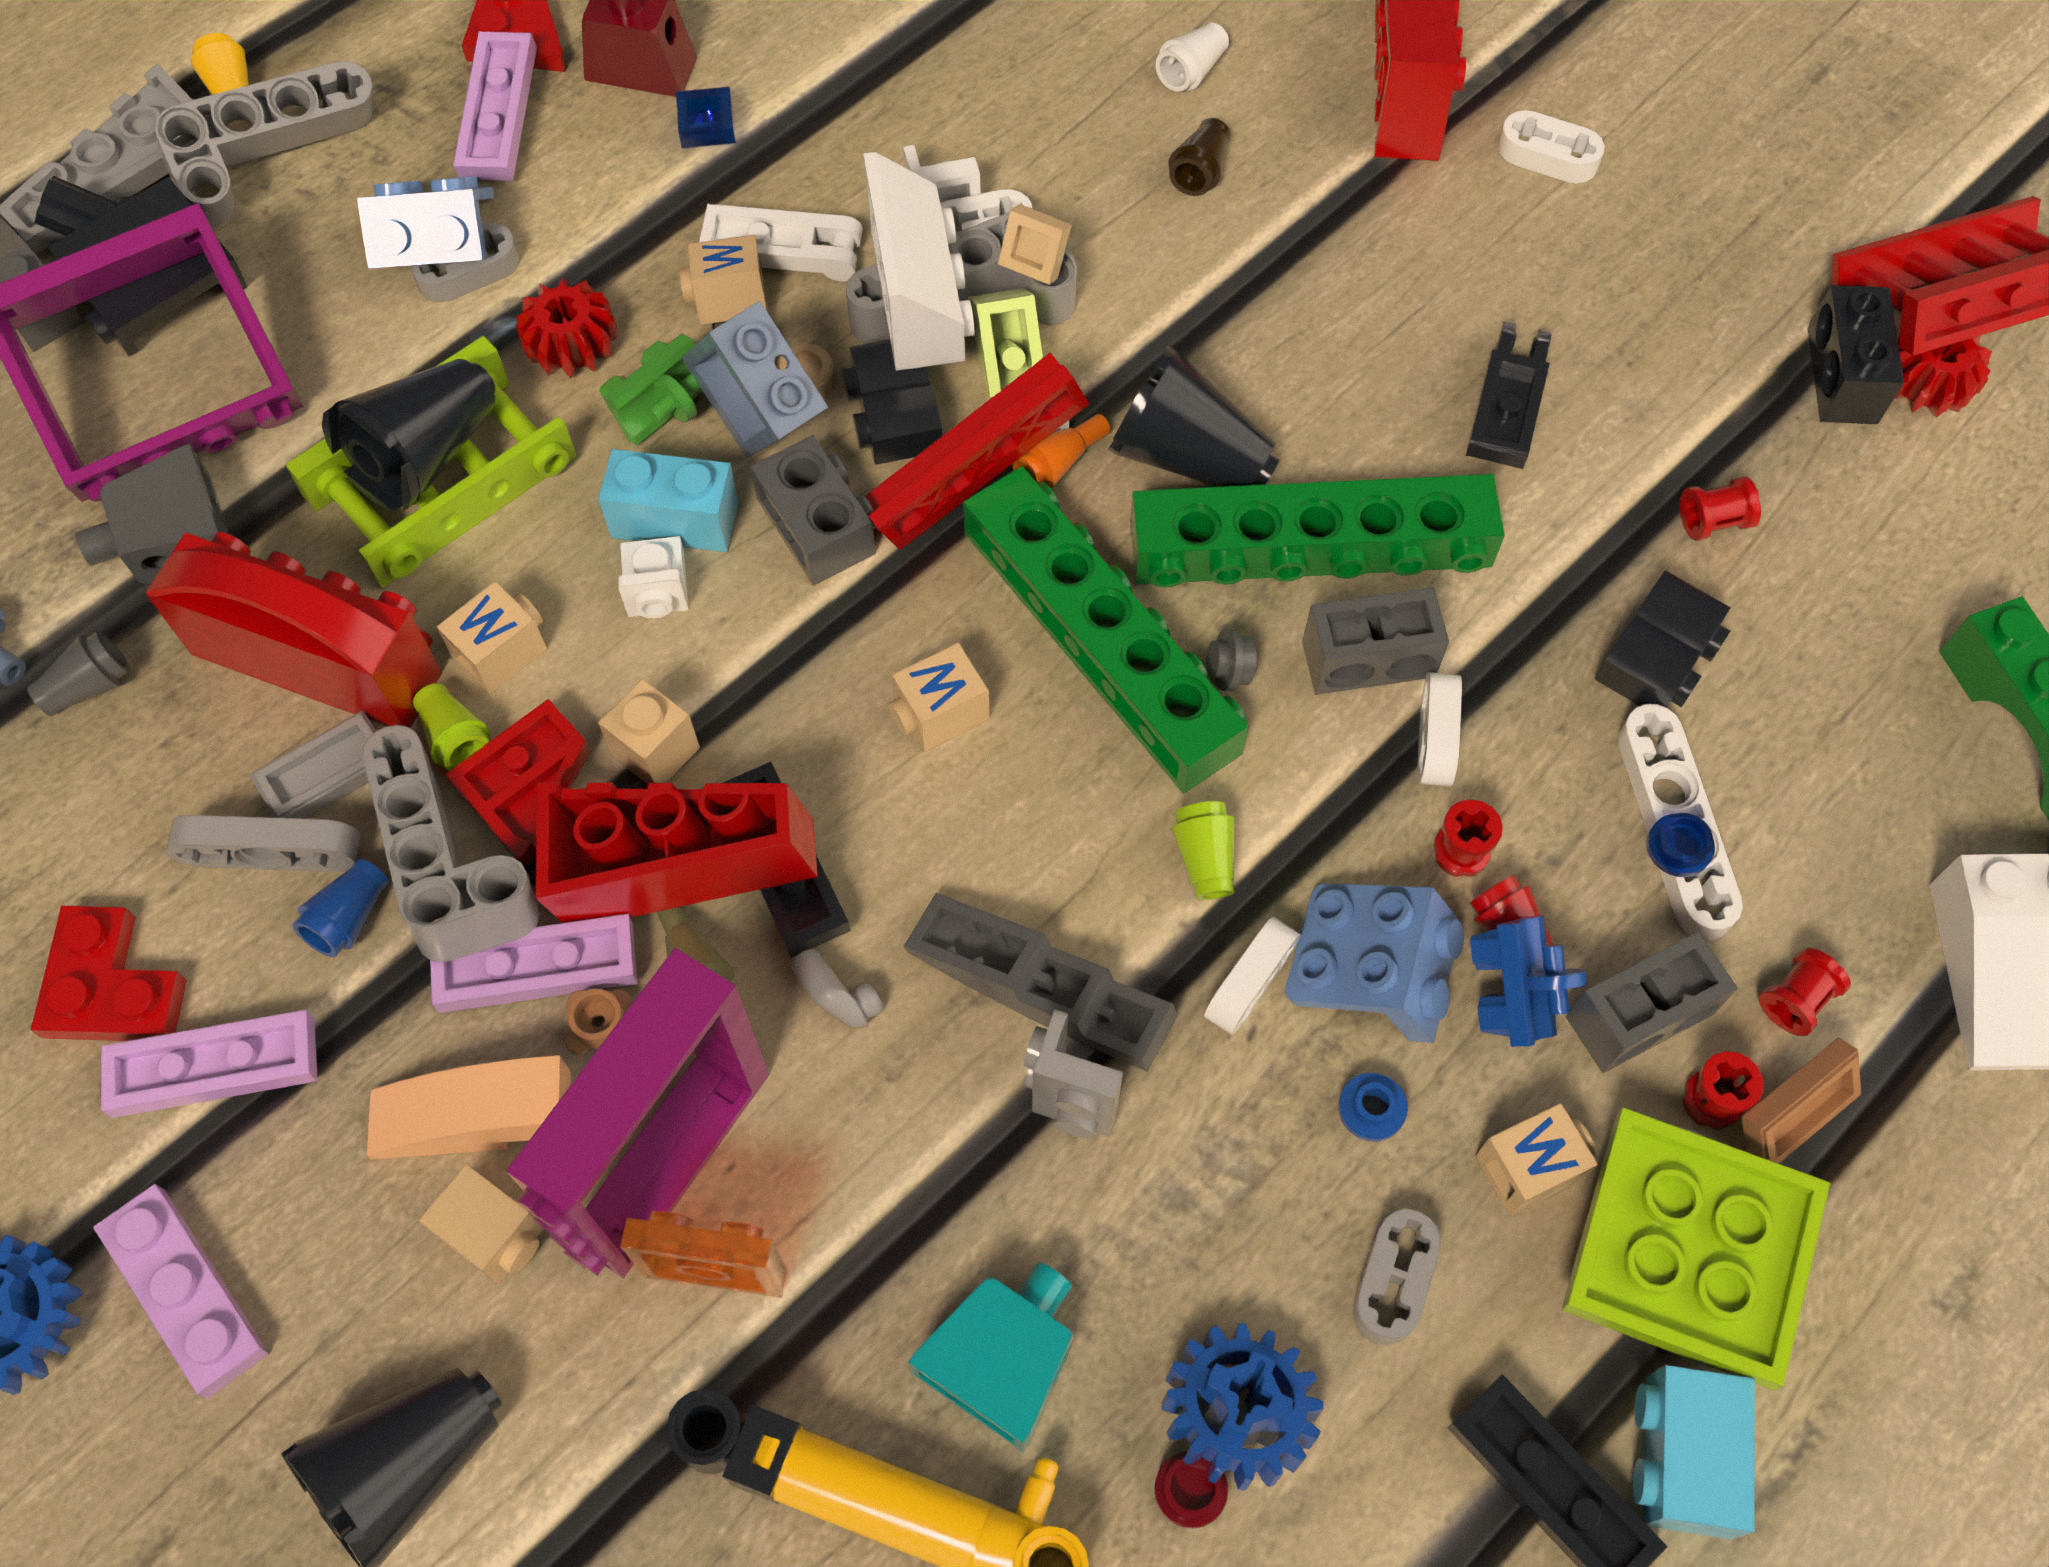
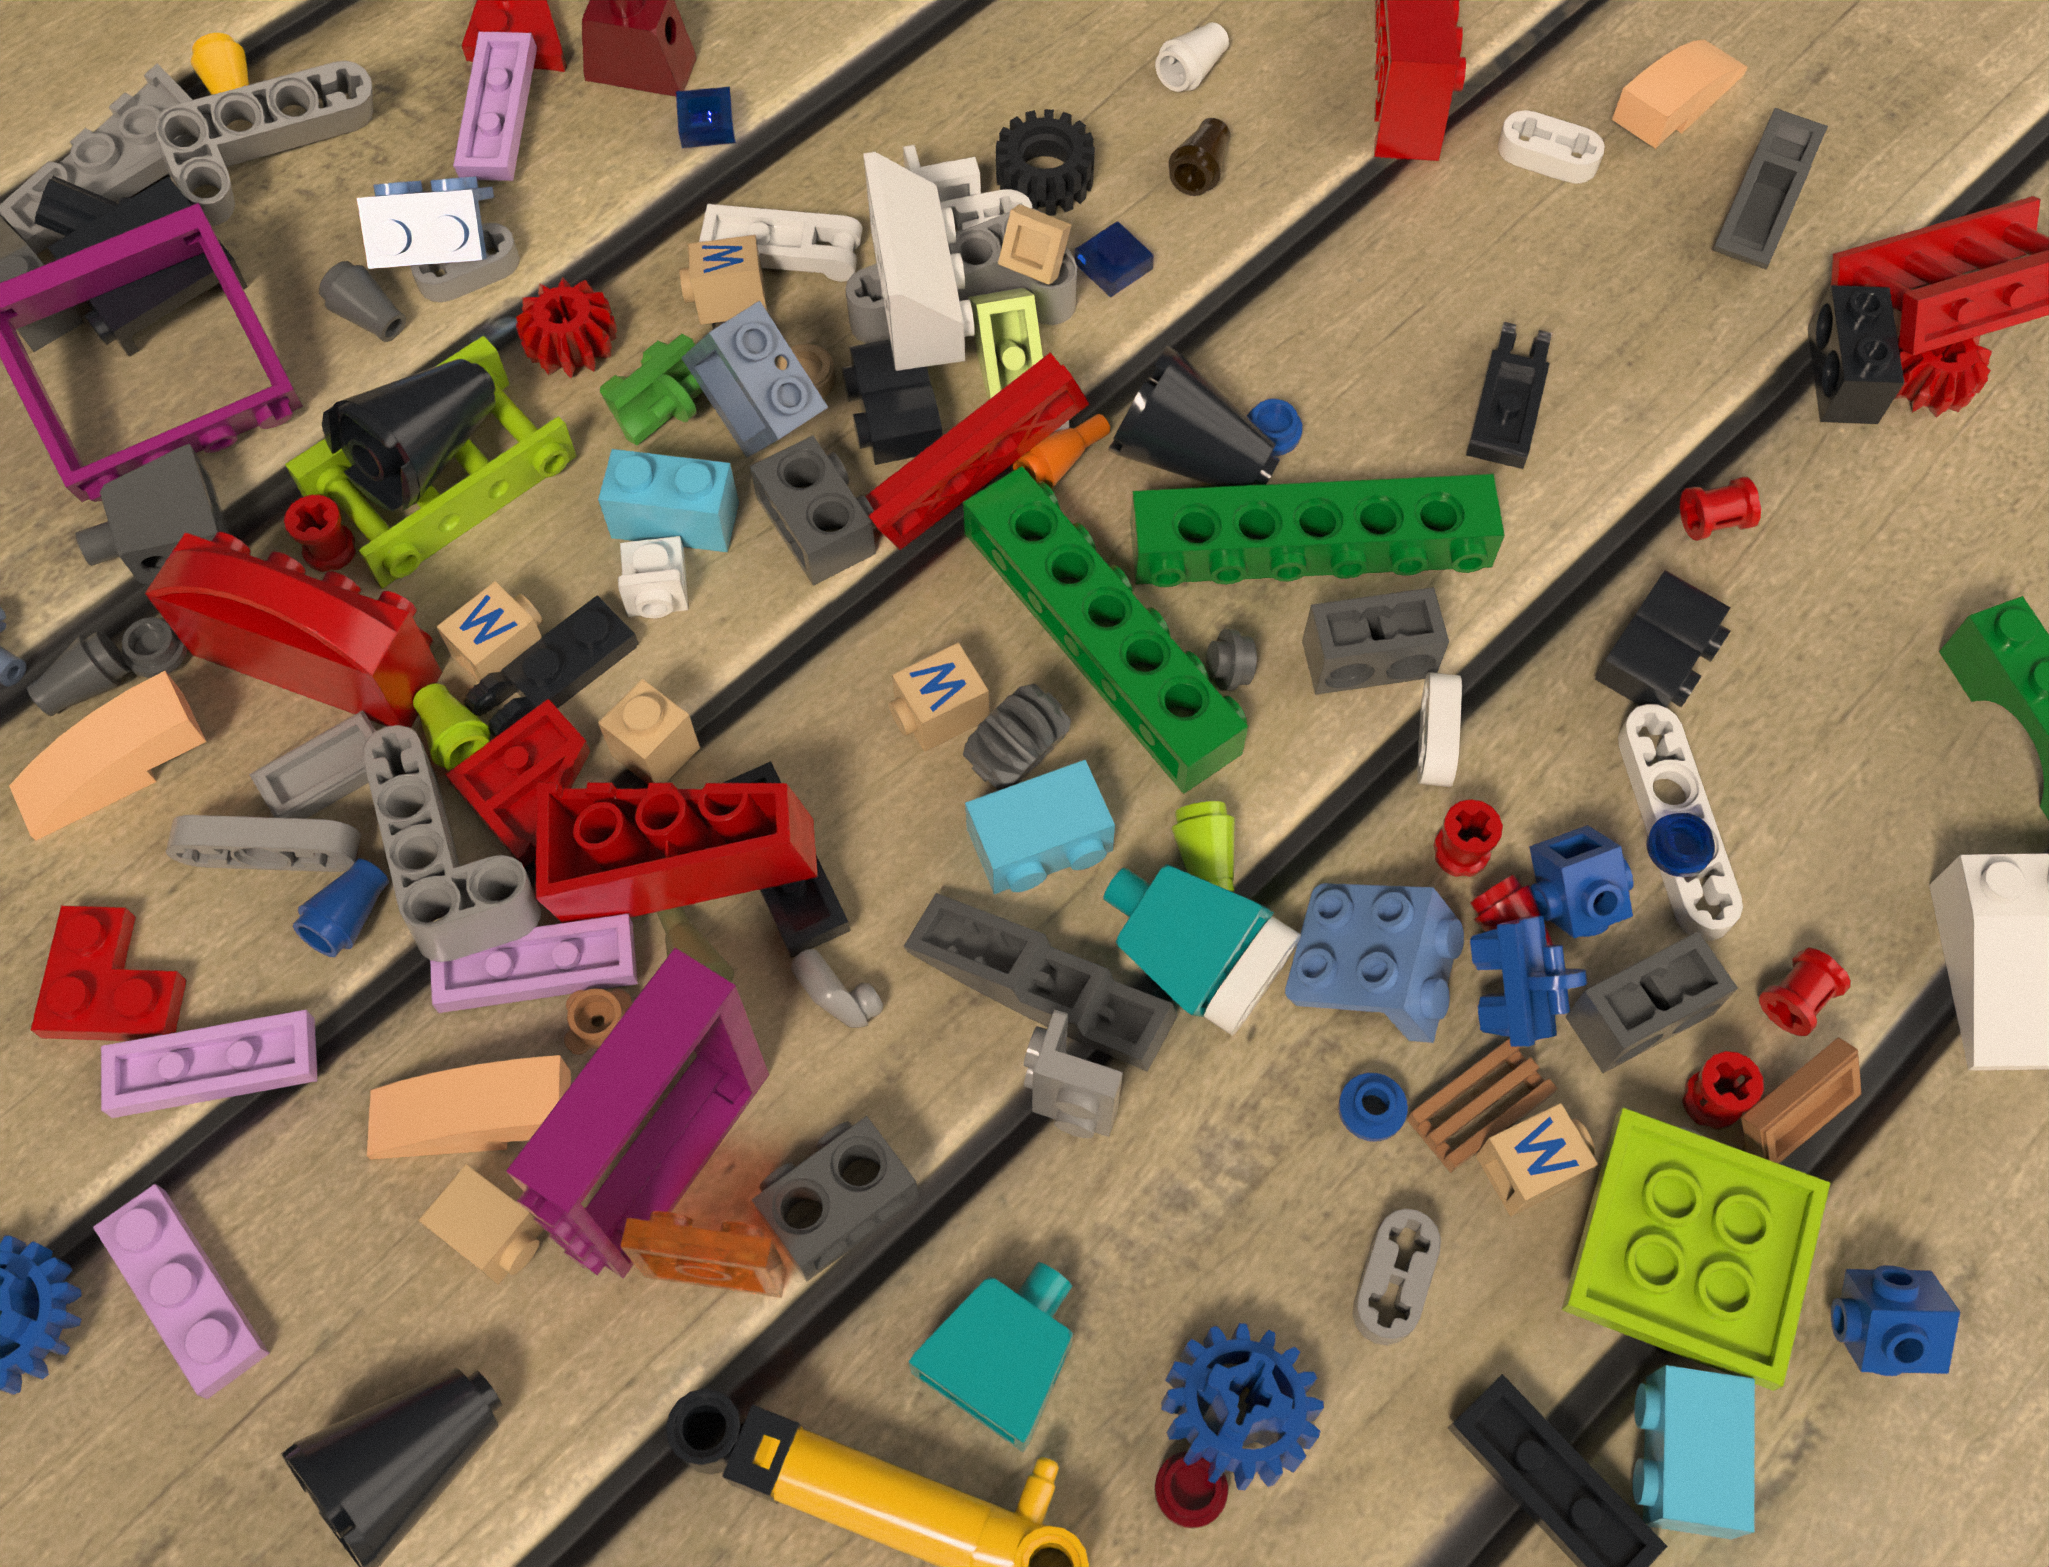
(106, 756): none -> light nougat slope
(152, 647): none -> dark grey plate
(318, 527): none -> red bush
(359, 299): none -> dark grey cone
(555, 665): none -> black hinge
(848, 1210): none -> dark grey brick
(1016, 736): none -> dark grey gear
(1040, 828): none -> medium azure brick
(1050, 139): none -> black tyre
(1114, 259): none -> clear blue plate
(1184, 931): none -> teal torso
(1279, 422): none -> blue plate
(1523, 1071): none -> medium nougat tile
(1581, 882): none -> blue brick
(1676, 91): none -> light nougat slope
(1770, 188): none -> dark grey slope
(1895, 1321): none -> blue brick

